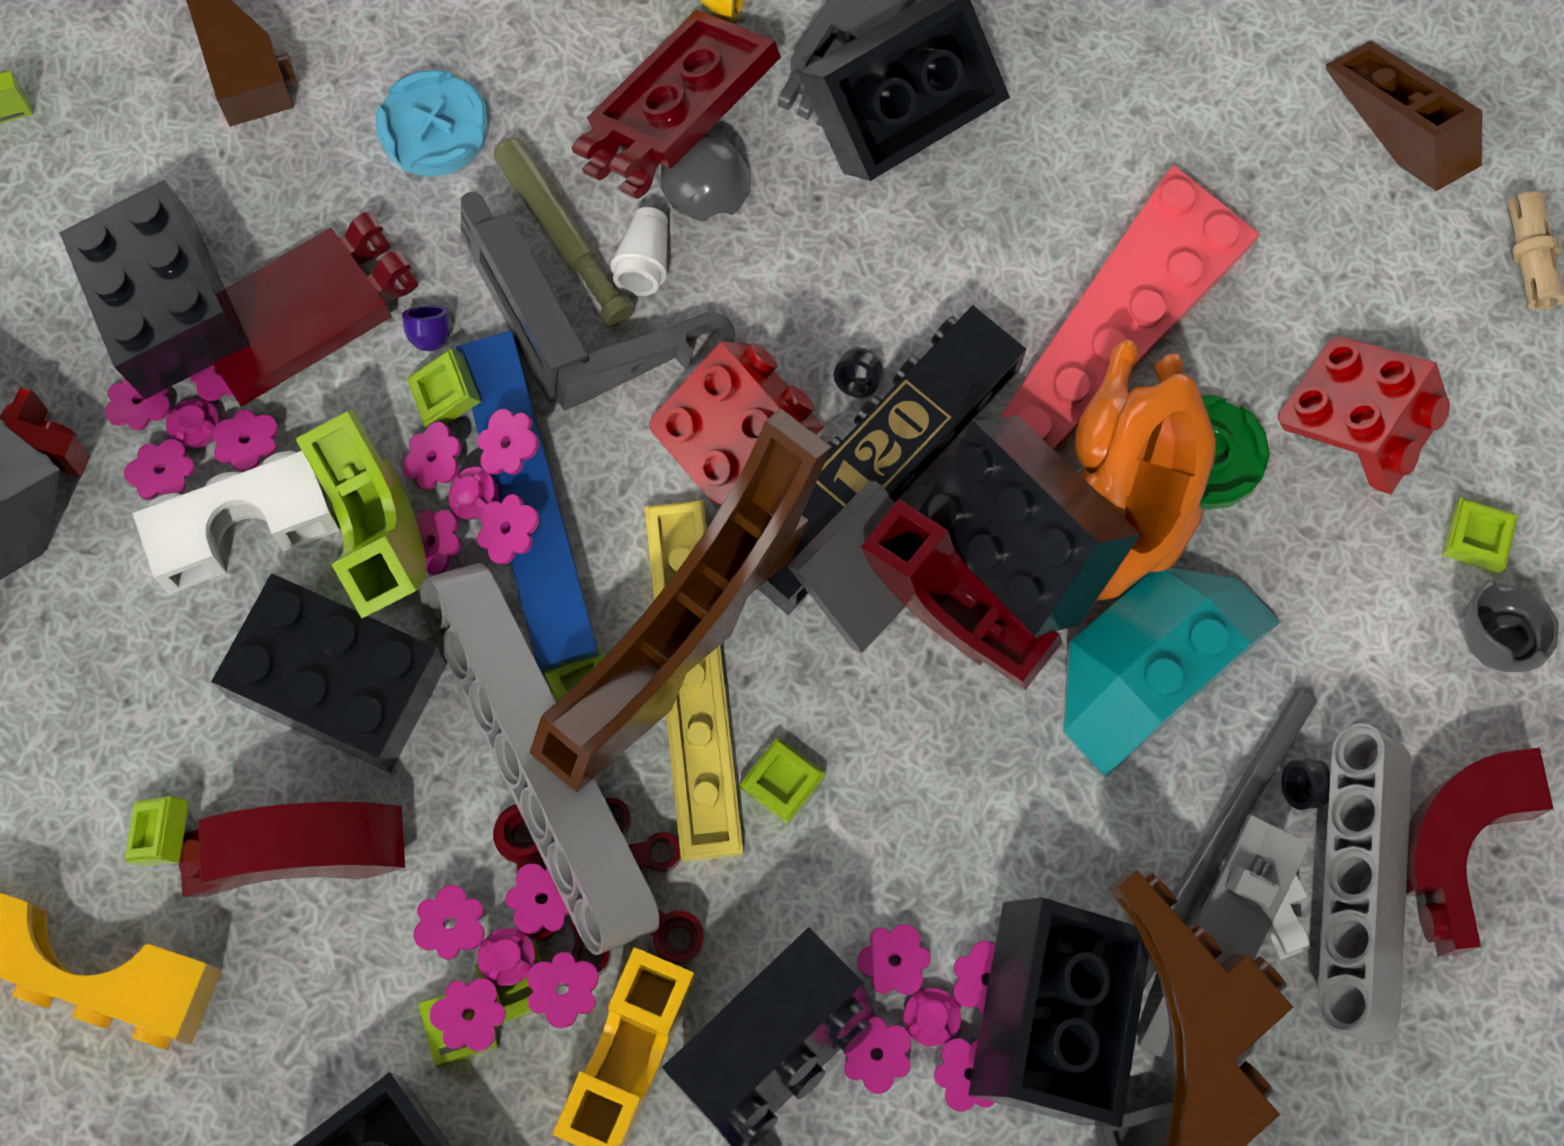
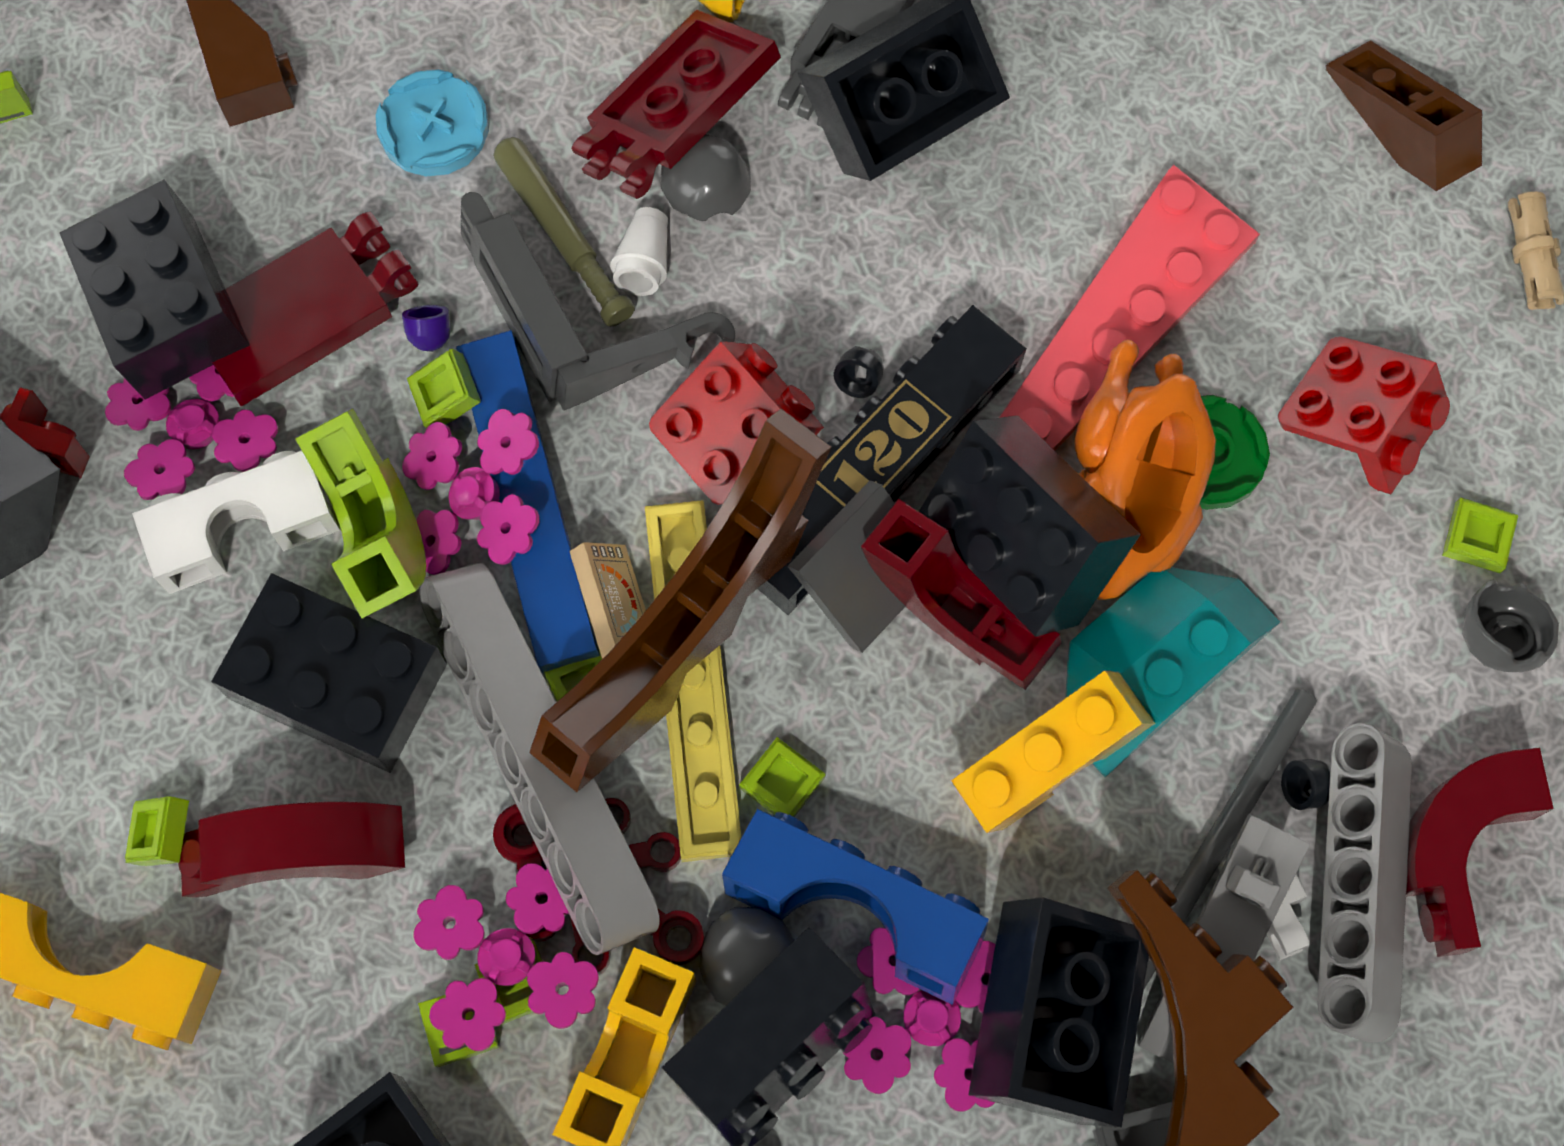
(608, 590): none -> tan tile
(739, 949): none -> dark grey hair
(786, 867): none -> blue arch
(1051, 750): none -> yellow arch

